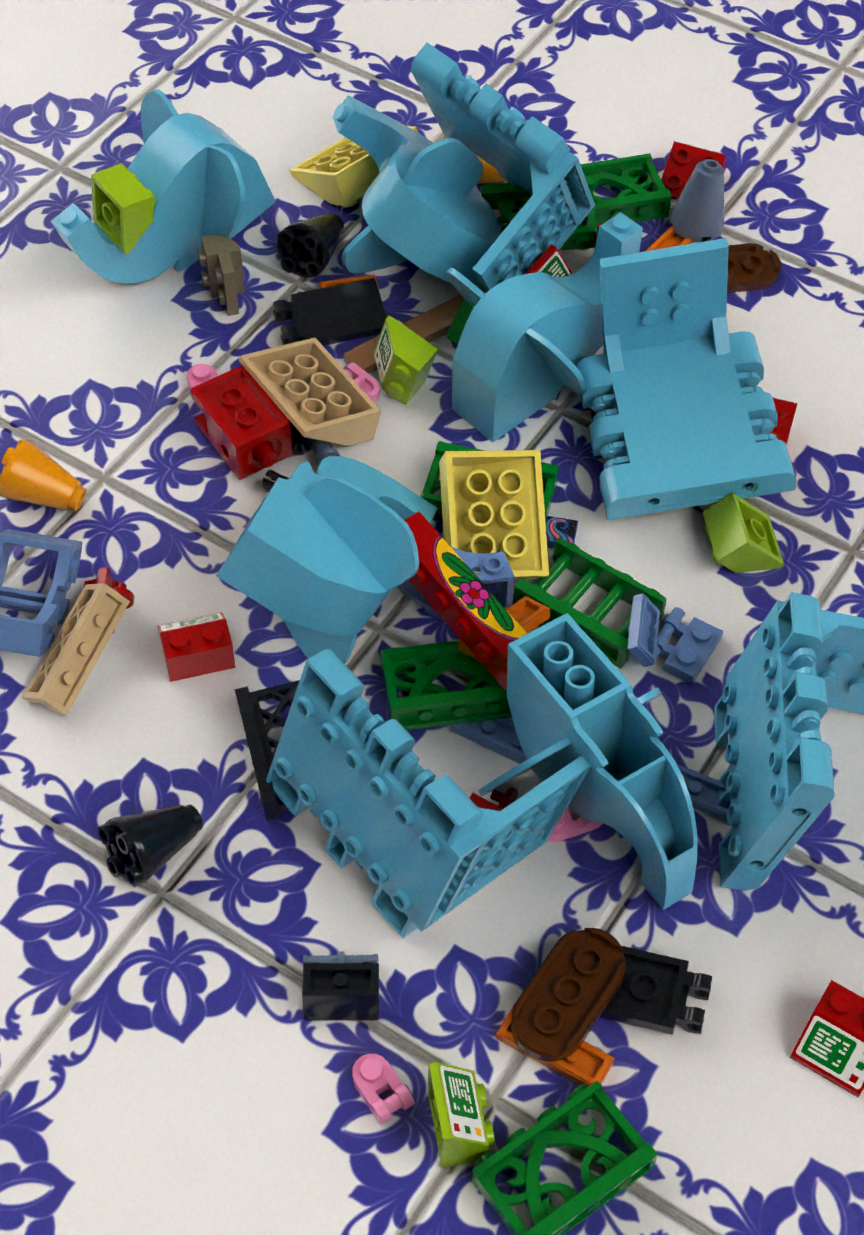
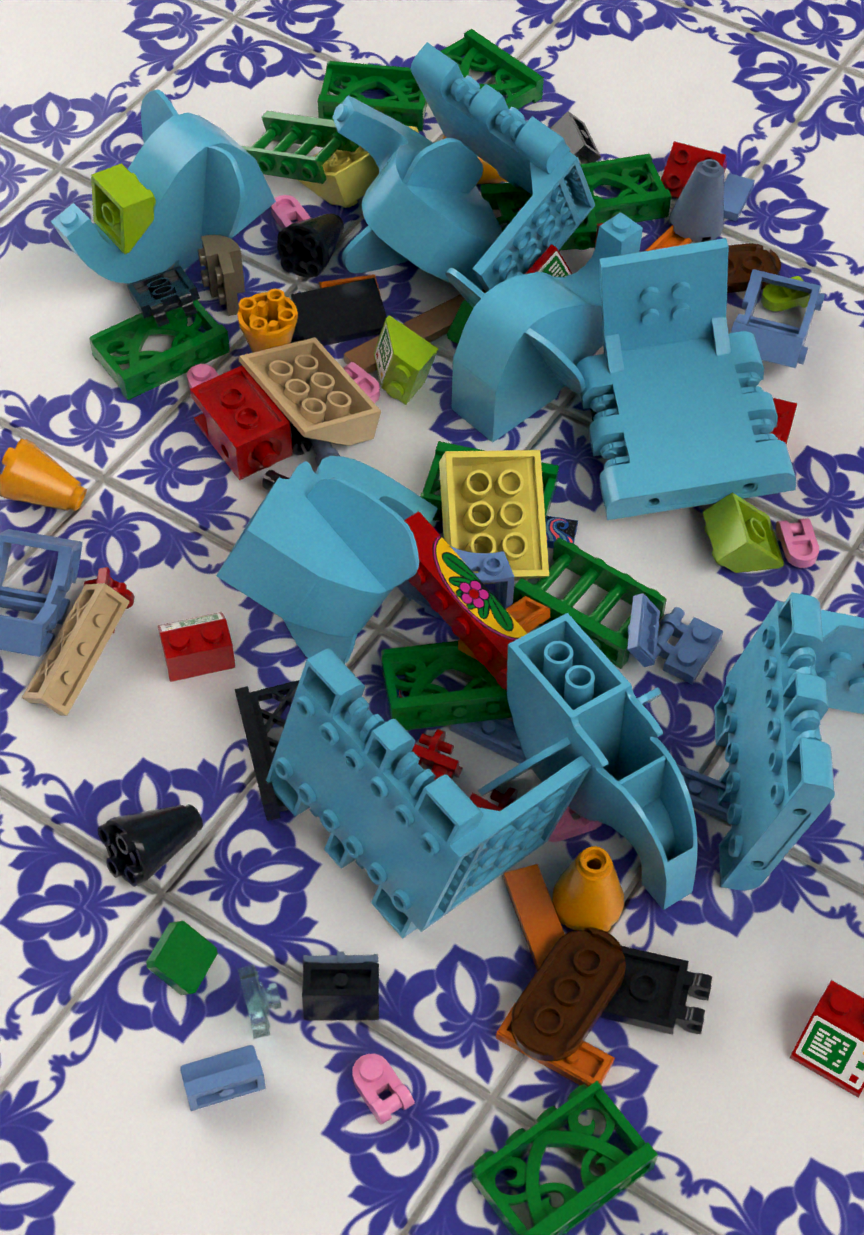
(151, 367): none -> green fence
(164, 293): none -> black tile
(182, 957): none -> green piece
(222, 1077): none -> medium blue panel
(257, 1000): none -> clear light blue piece
(267, 319): none -> light orange cone
(288, 209): none -> bright pink plate
(302, 130): none -> green fence
(360, 77): none -> green fence
(431, 756): none -> red hips
(458, 1115): slope -> none
(485, 56): none -> green fence
(534, 910): none -> orange tile
(576, 137): none -> panel
(589, 892): none -> light orange cone
(736, 193): none -> medium blue tile
(775, 340): none -> medium blue window
(781, 298): none -> lime plate
(802, 549): none -> bright pink plate

